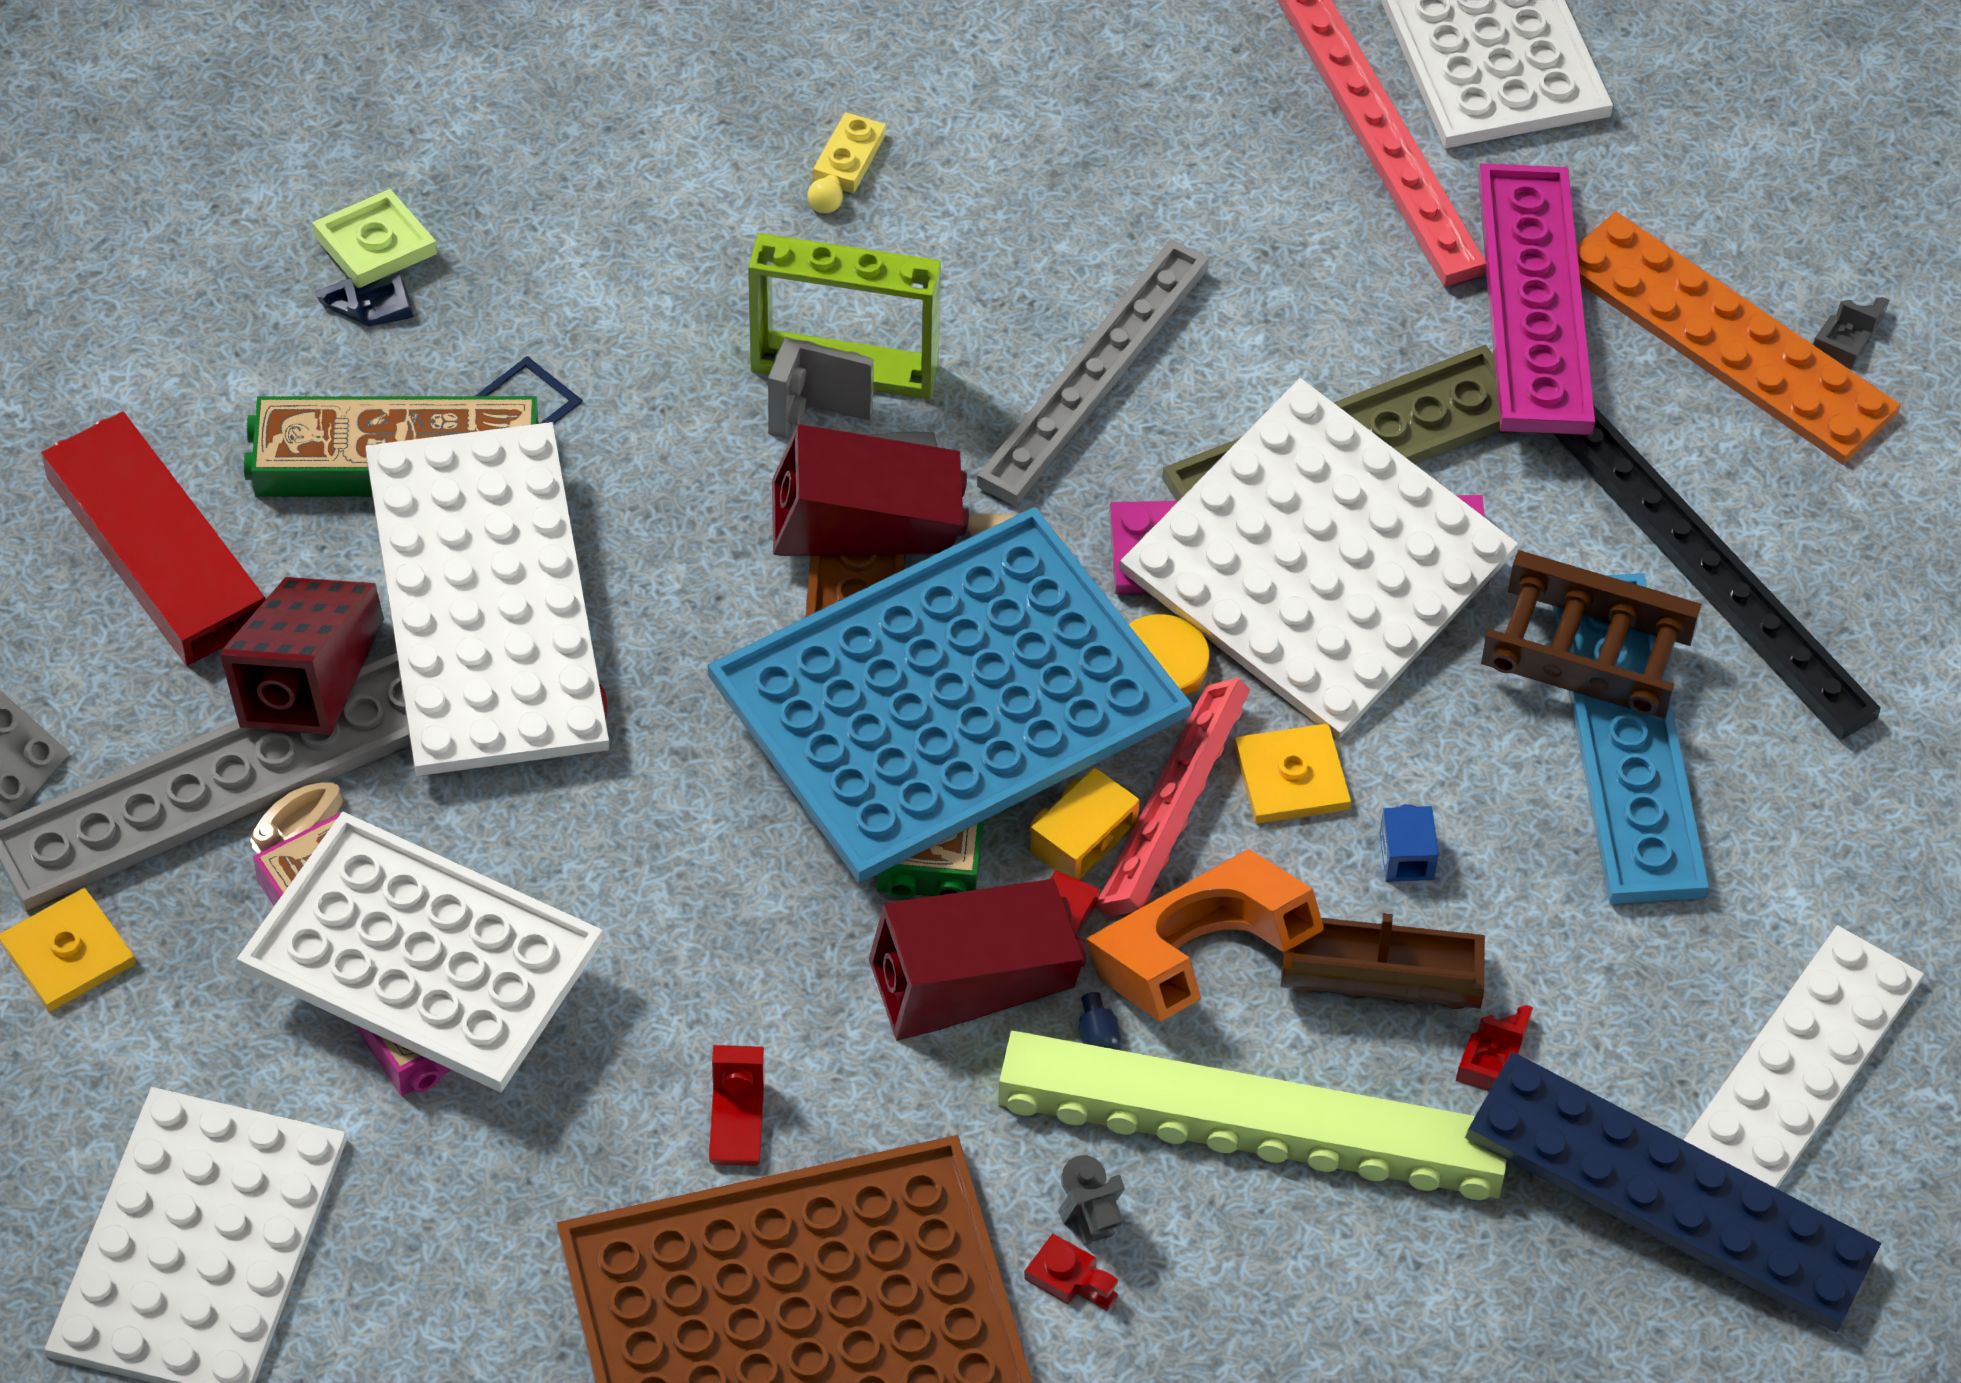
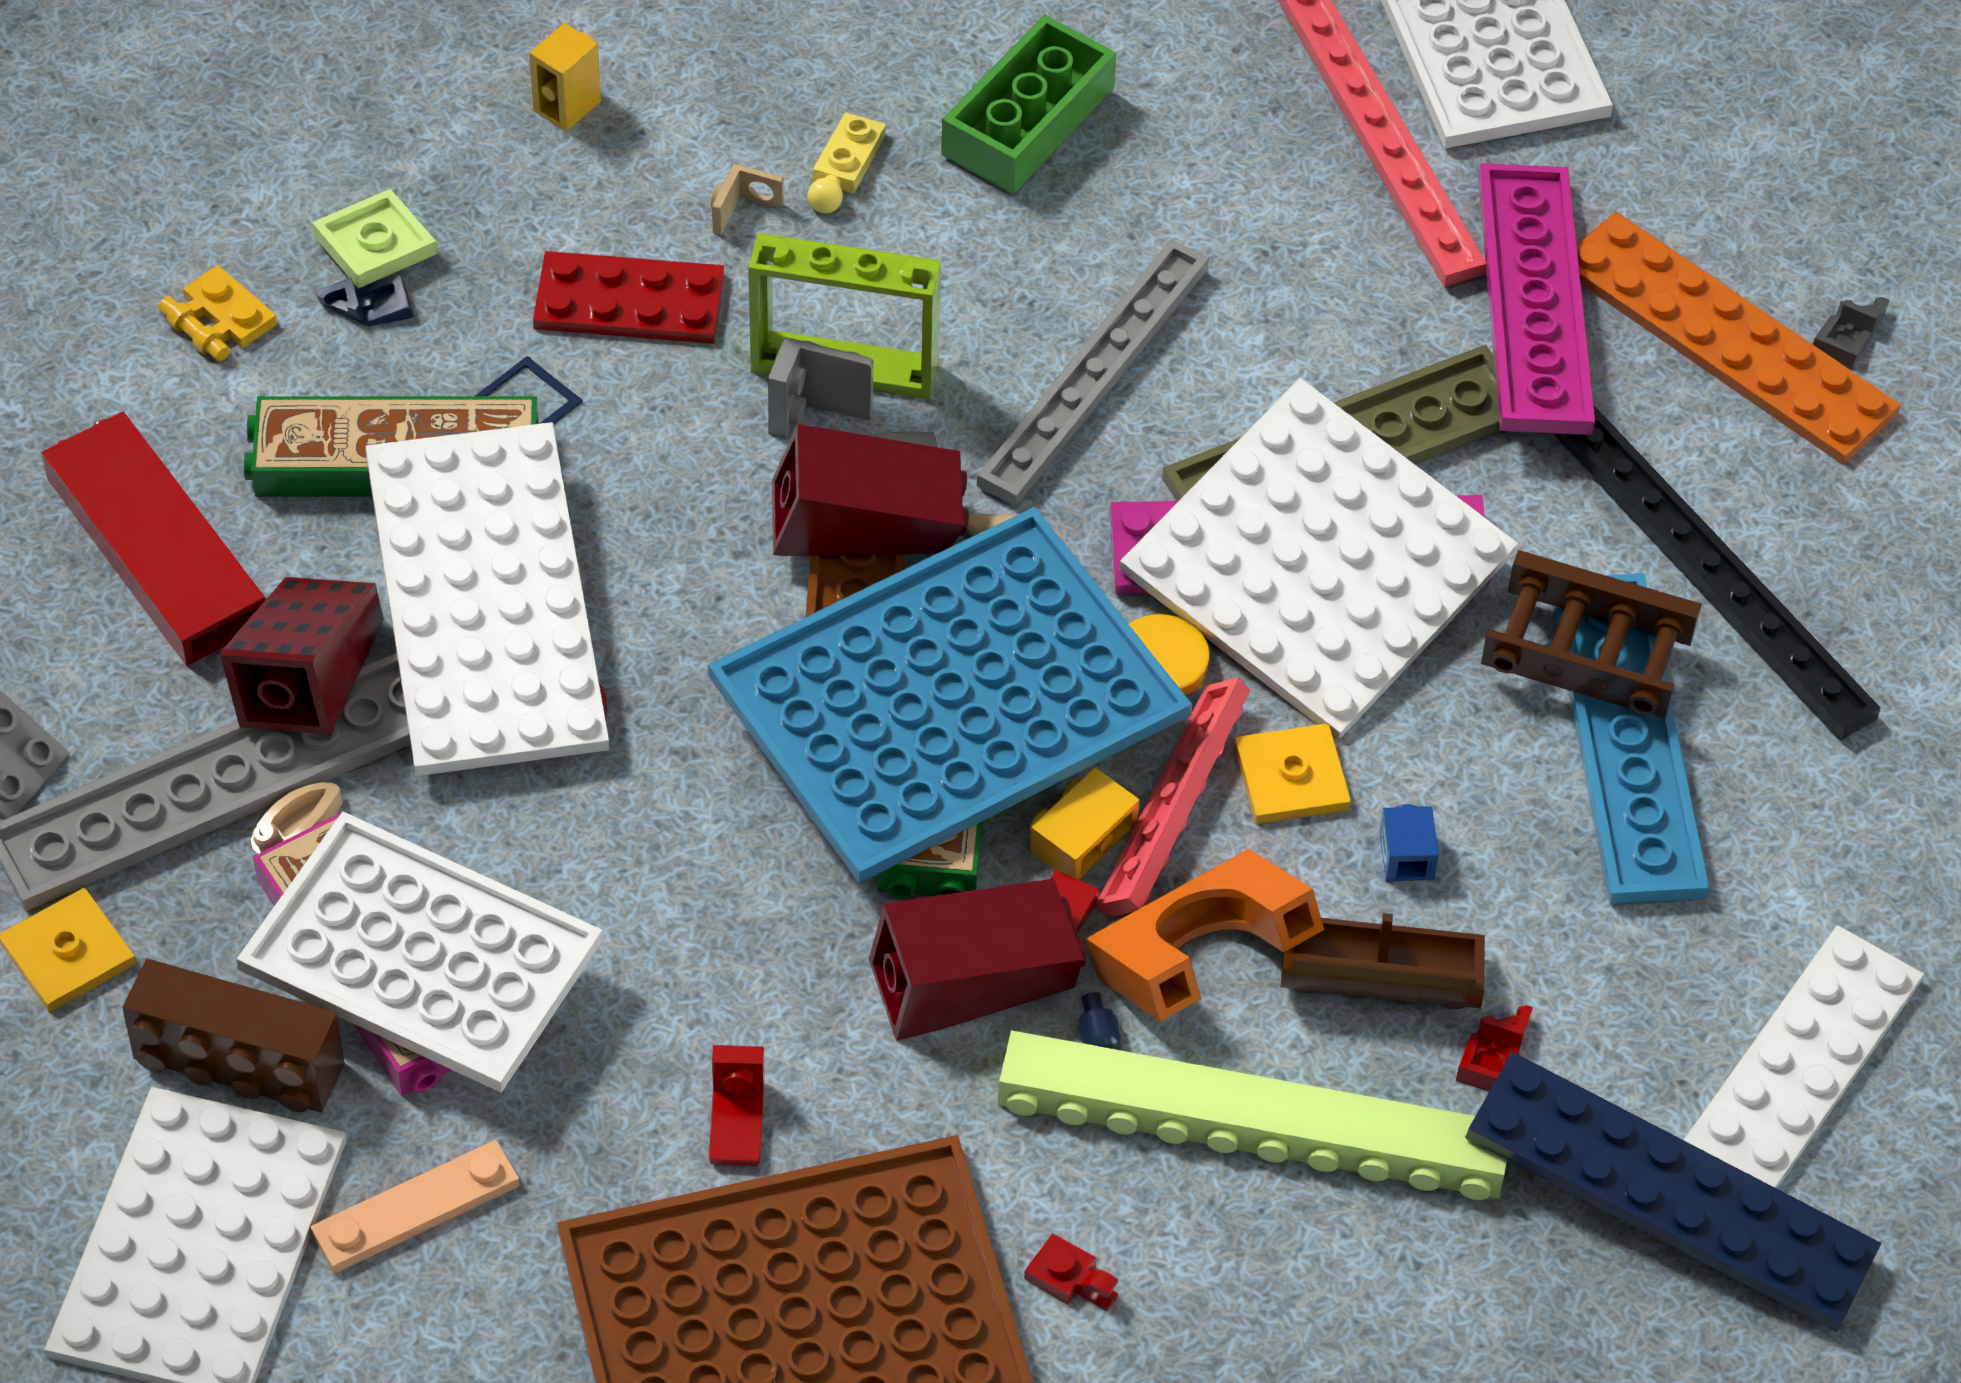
(227, 305): none -> yellow plate
(233, 1036): none -> reddish brown brick
(414, 1206): none -> light nougat plate
(565, 76): none -> yellow brick
(629, 297): none -> red plate
(739, 185): none -> tan bracket
(1028, 104): none -> bright green brick
(1089, 1199): dark grey hips -> none

